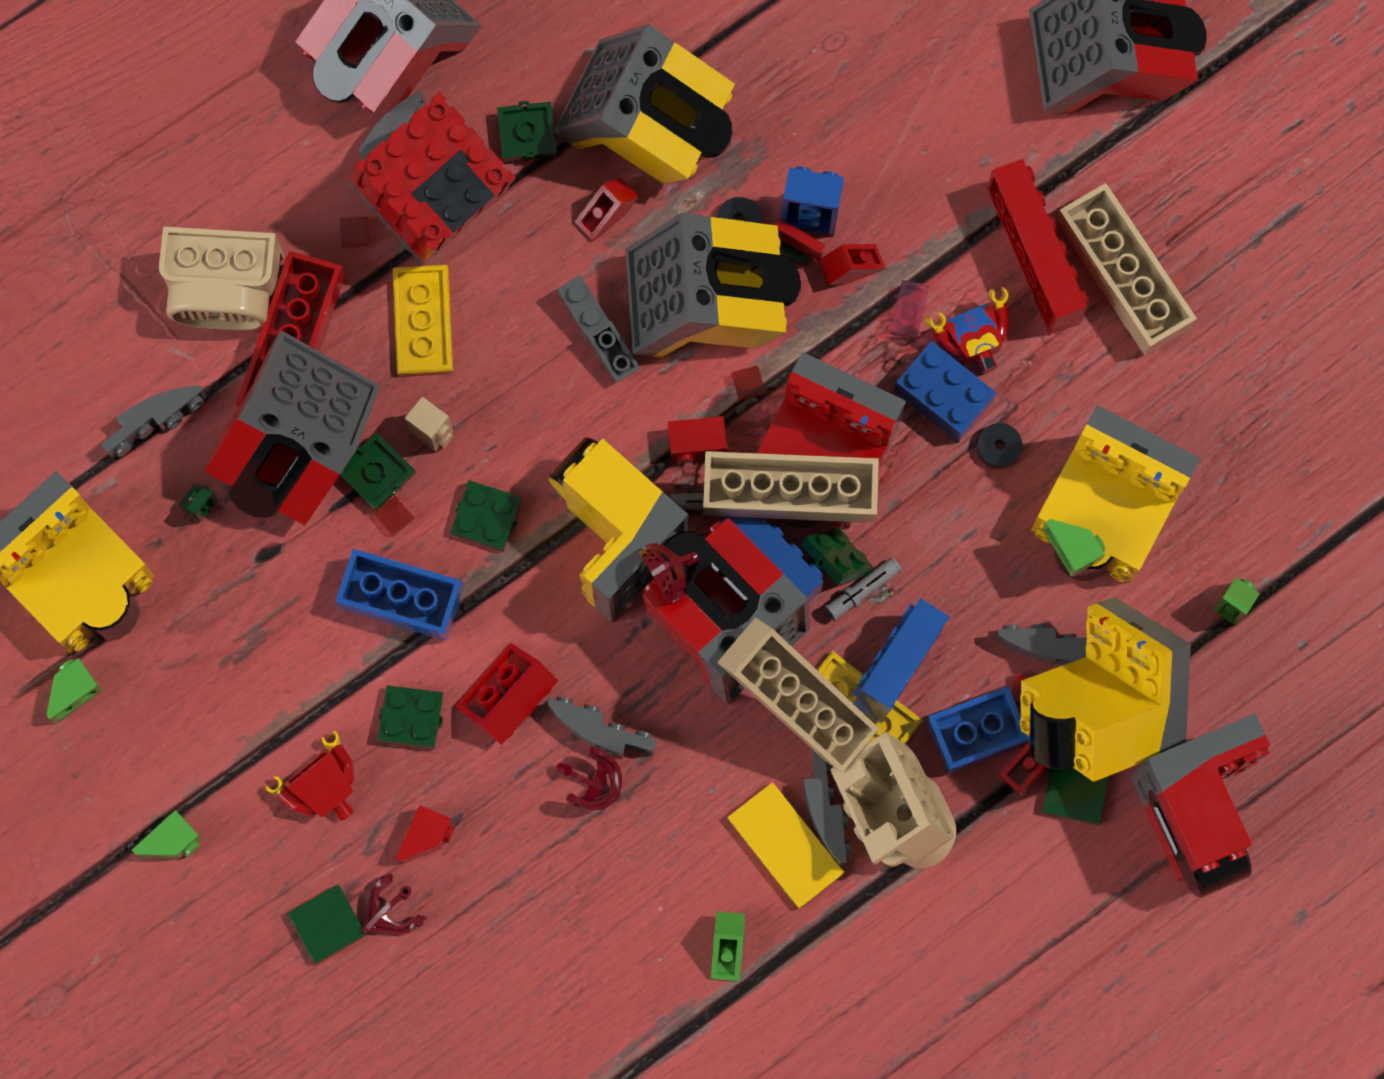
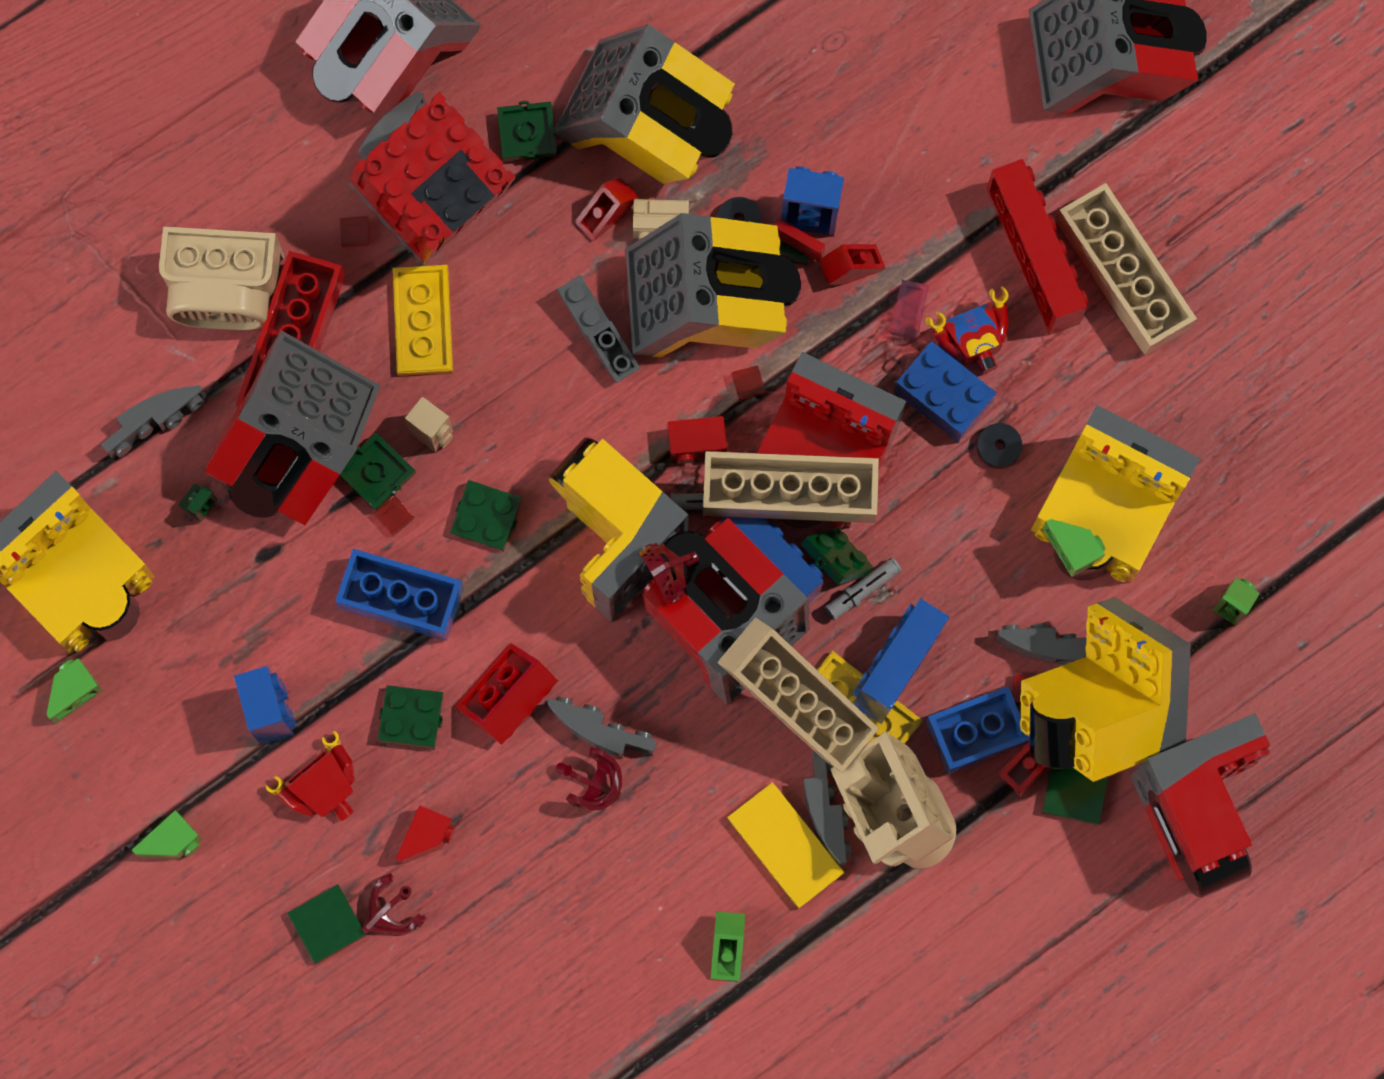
(264, 705): none -> blue brick
(654, 213): none -> tan brick

